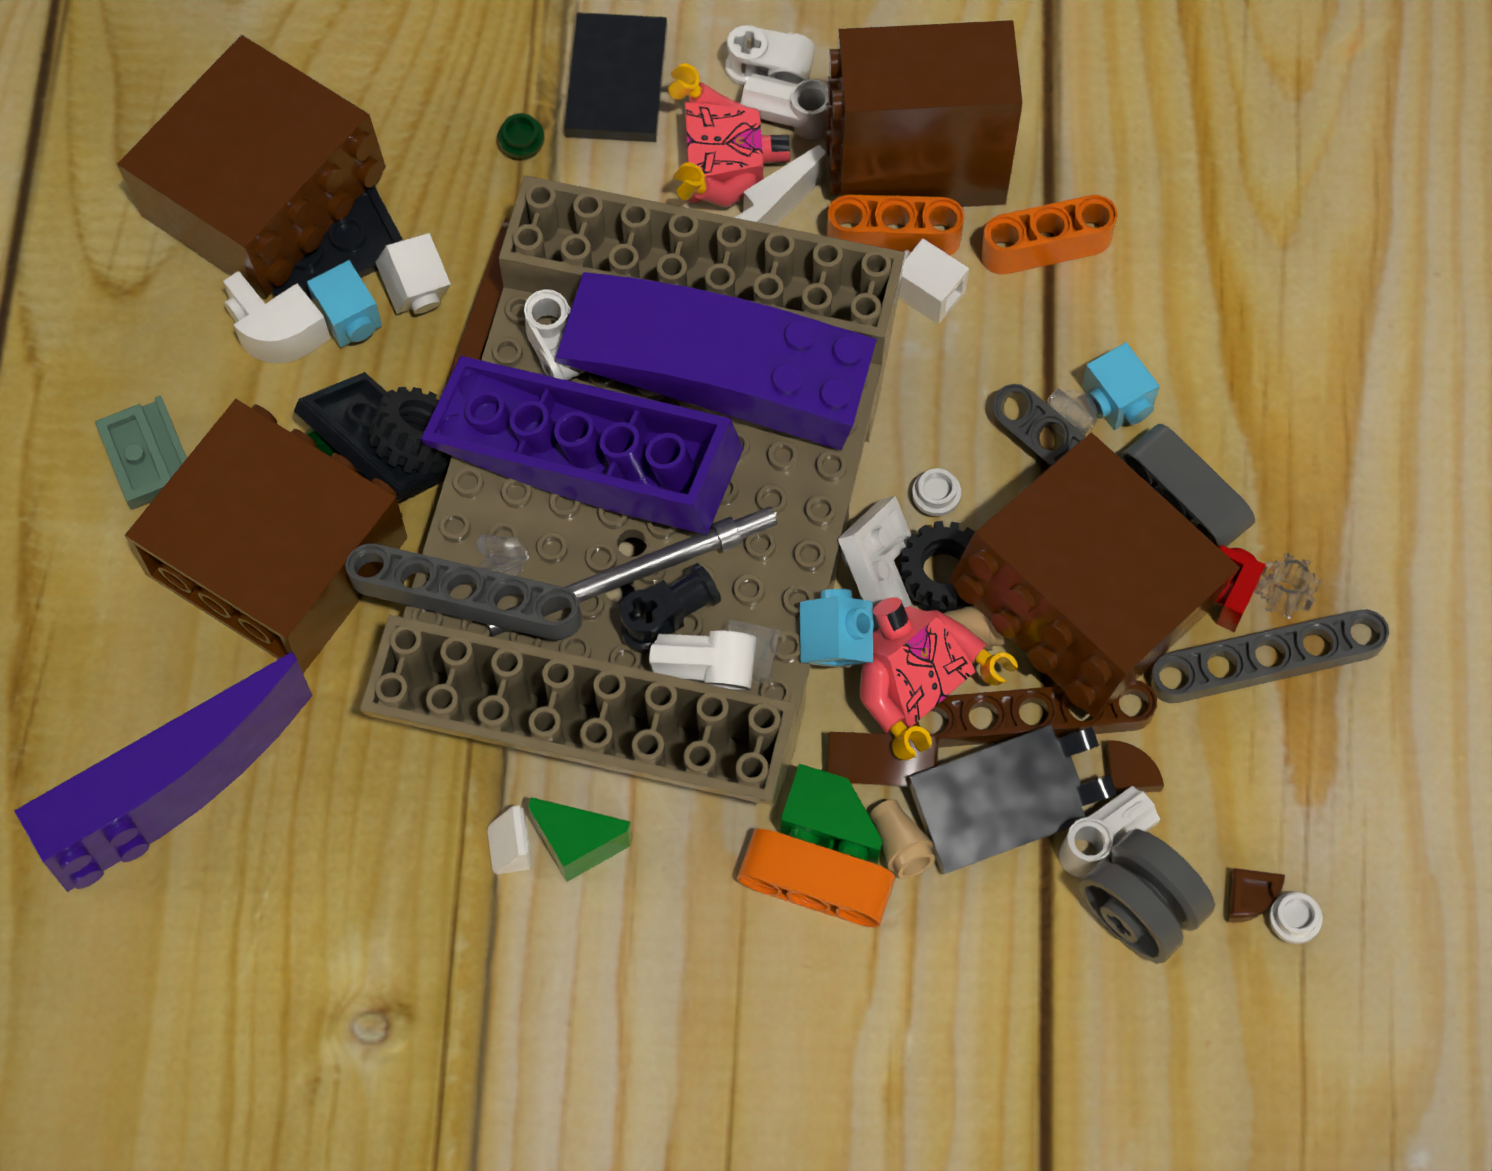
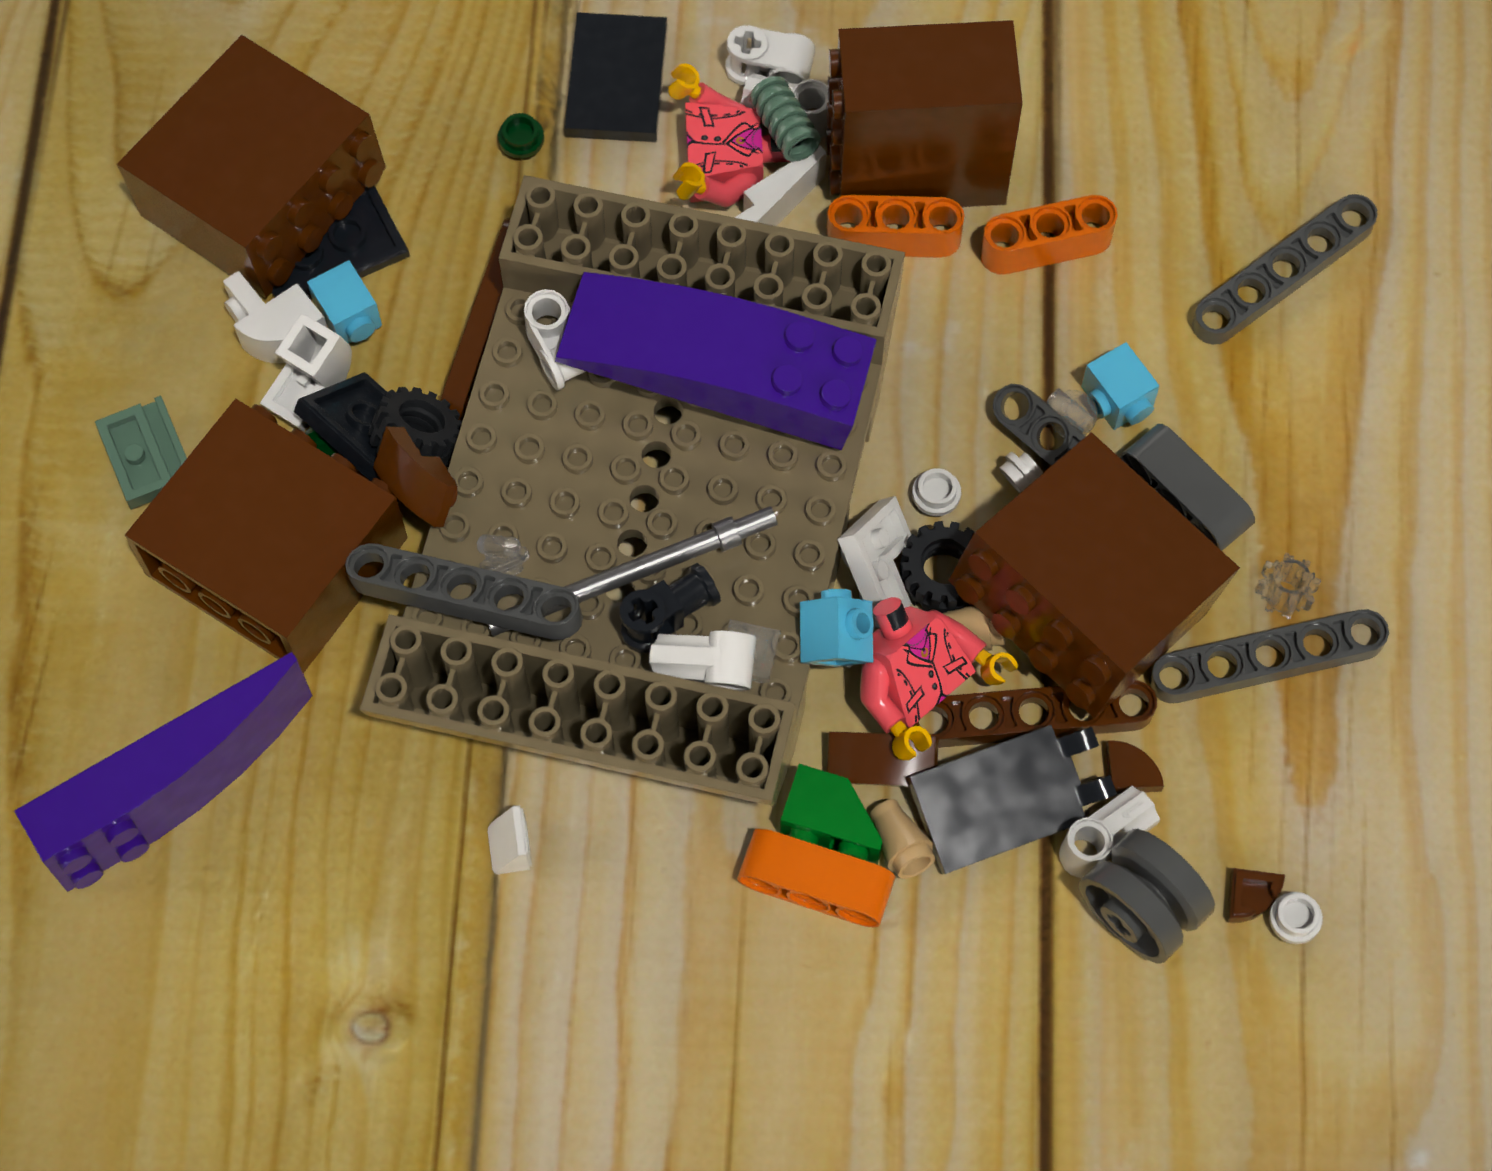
(313, 361): none -> white brick
(413, 274): white brick -> none
(414, 479): none -> reddish brown slope
(577, 836): green slope -> none
(588, 443): dark purple slope -> none
(785, 118): none -> sand green piece
(932, 281): white brick -> none
(1020, 470): none -> white plate
(1241, 587): red bracket -> none
(1275, 287): none -> dark grey beam

